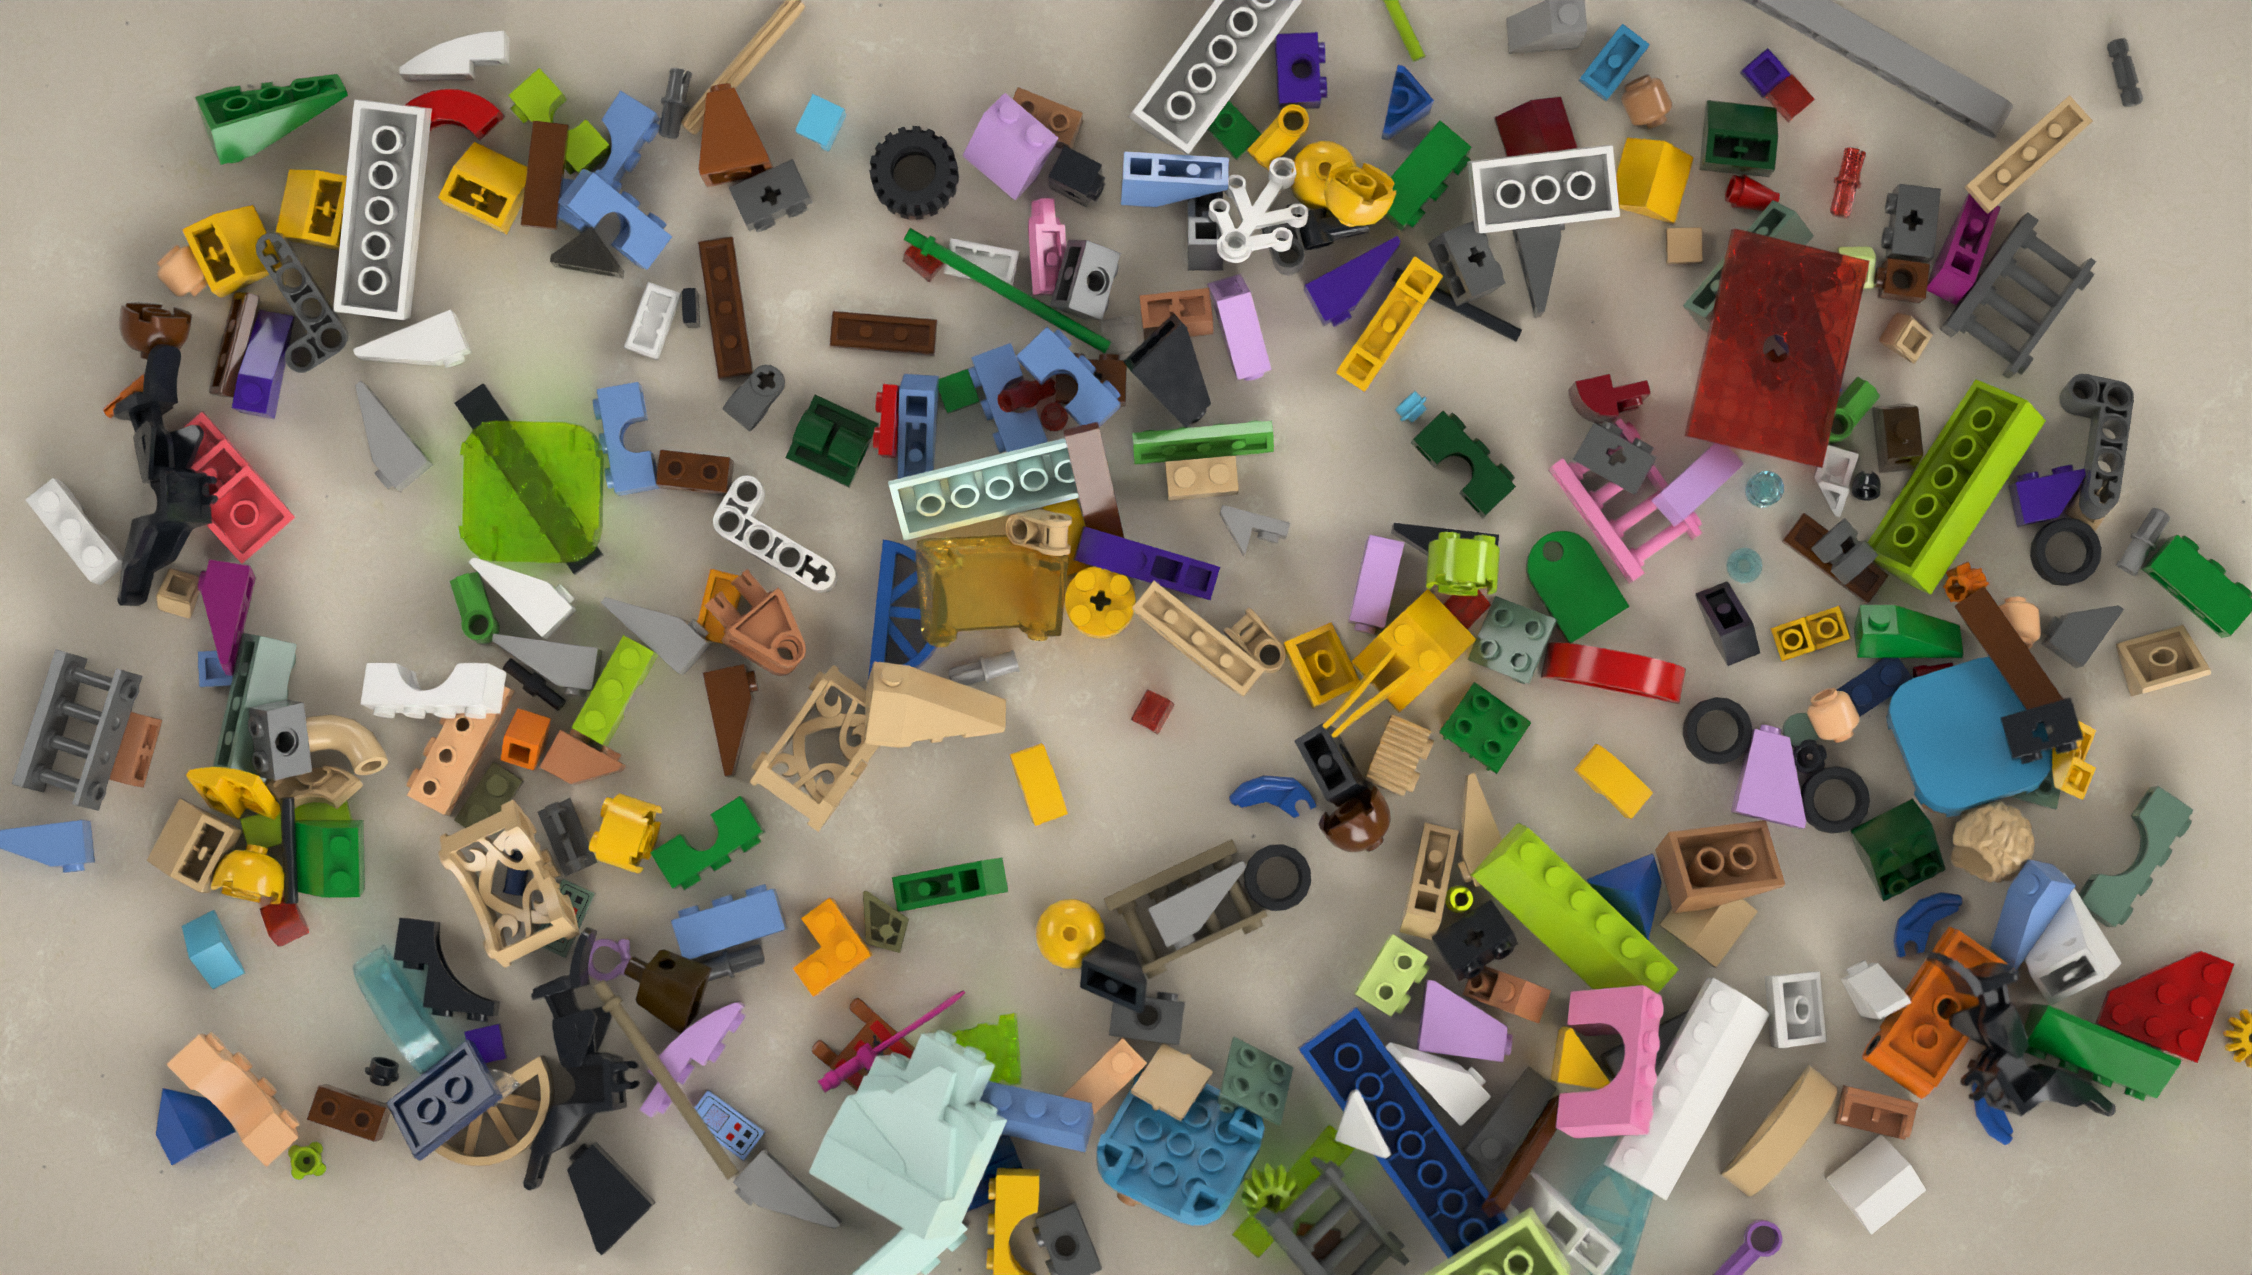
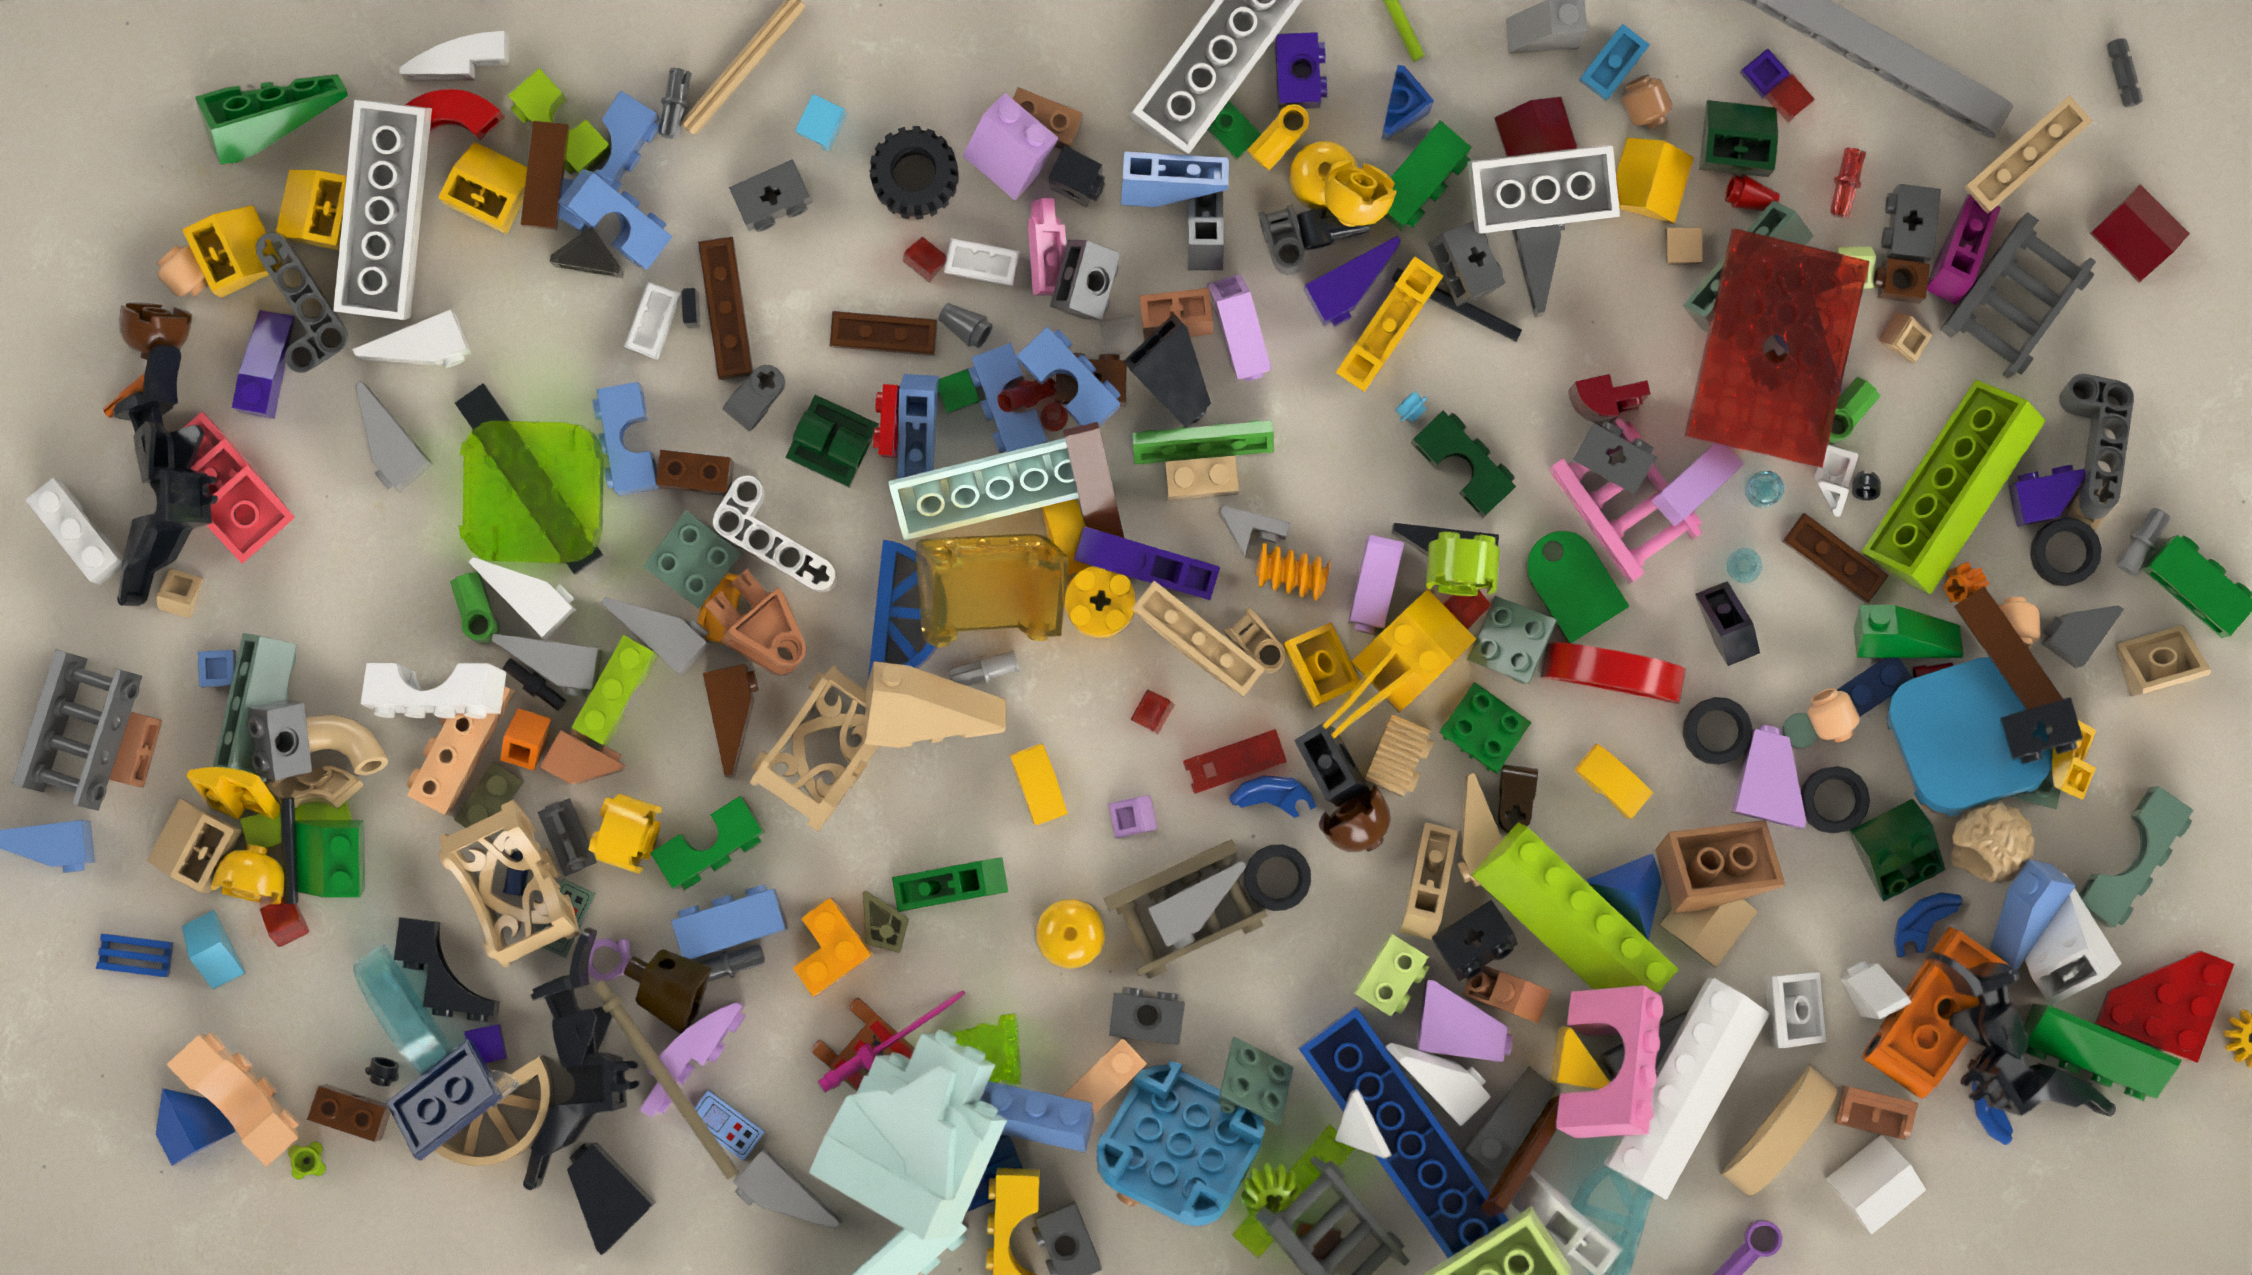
(104, 952): none -> blue tile
(227, 598): magenta slope -> none
(233, 344): reddish brown tile -> none
(692, 559): none -> sand green hinge
(729, 140): dark orange slope -> none
(929, 246): green bar -> none
(966, 325): none -> dark grey cone
(1040, 531): tan piece -> none
(1114, 975): black slope -> none
(1132, 816): none -> lavender slope
(1171, 1082): tan piece -> none
(1236, 761): none -> clear red plate
(1257, 216): white plant -> none
(1292, 572): none -> light orange piece
(1450, 899): neon yellow pin -> none
(1516, 791): none -> dark brown piece
(1800, 756): black plate -> none
(1811, 633): yellow slope -> none
(1853, 561): dark grey wheel -> none
(1897, 437): dark brown torso -> none
(2140, 233): none -> dark red slope

